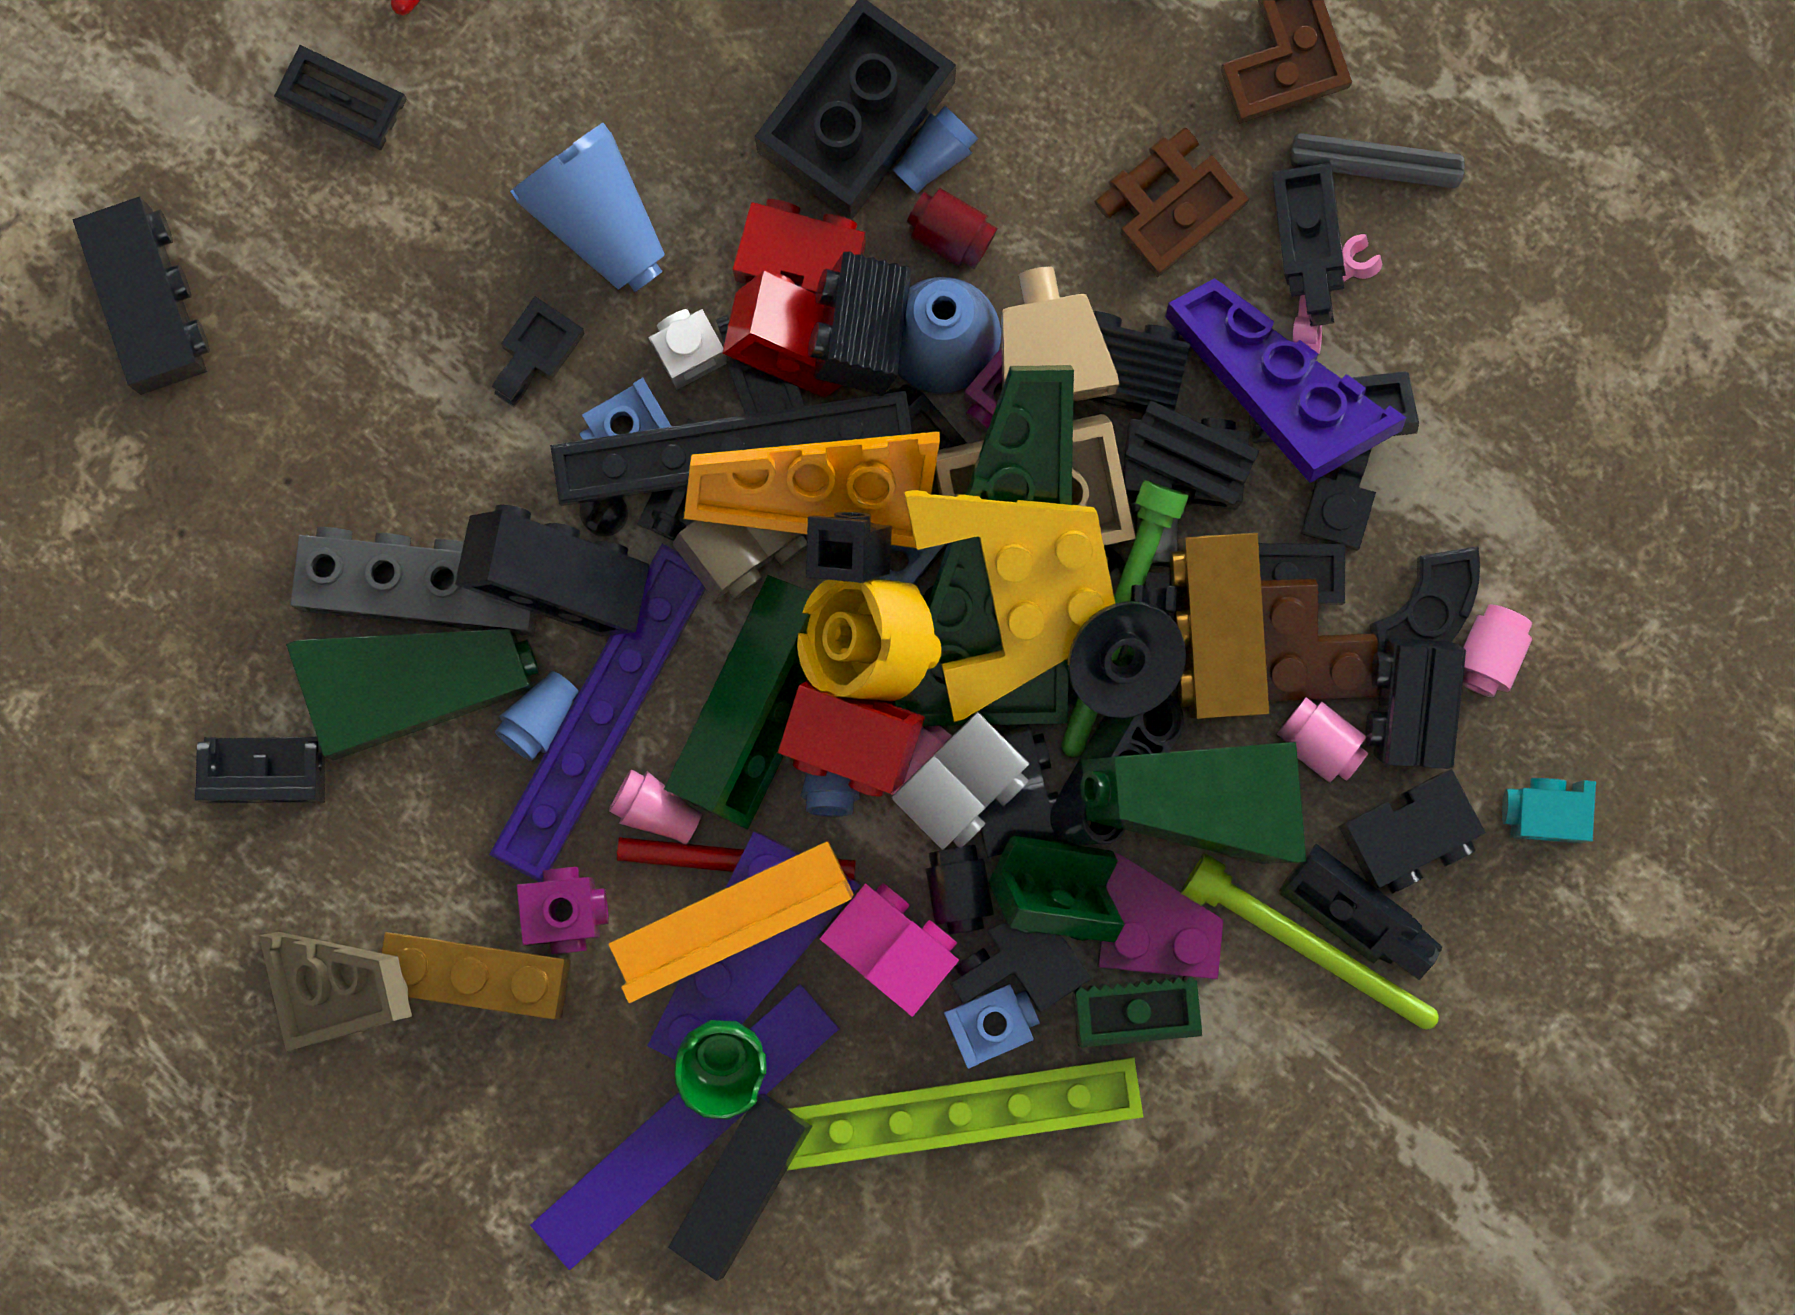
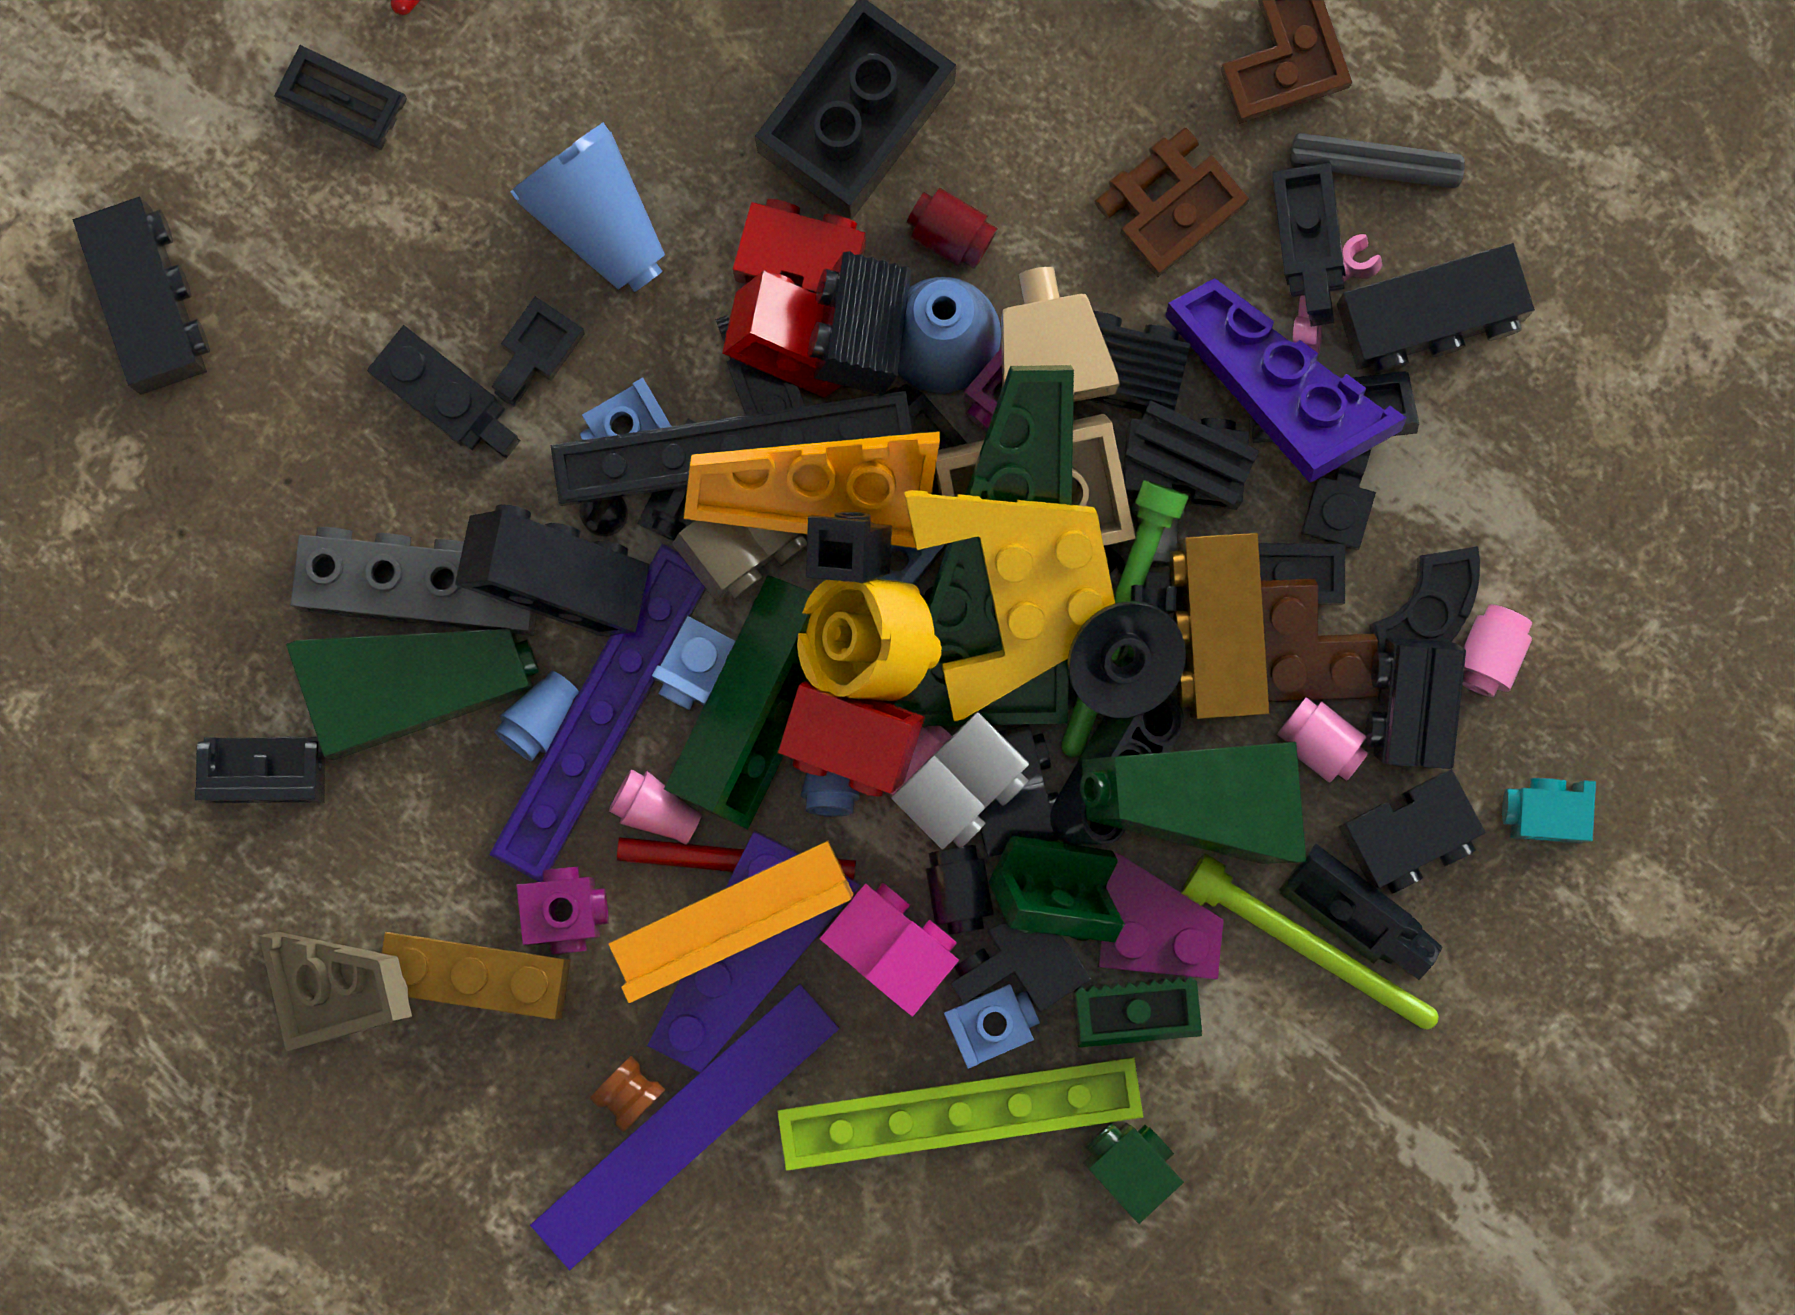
(442, 393): none -> black hinge
(627, 1094): none -> dark orange wheel
(687, 347): white brick -> none
(692, 664): none -> light blue bracket
(720, 1069): green hair -> none
(740, 1187): black tile -> none
(935, 149): medium blue cone -> none
(1133, 1168): none -> dark green brick
(1436, 309): none -> black brick

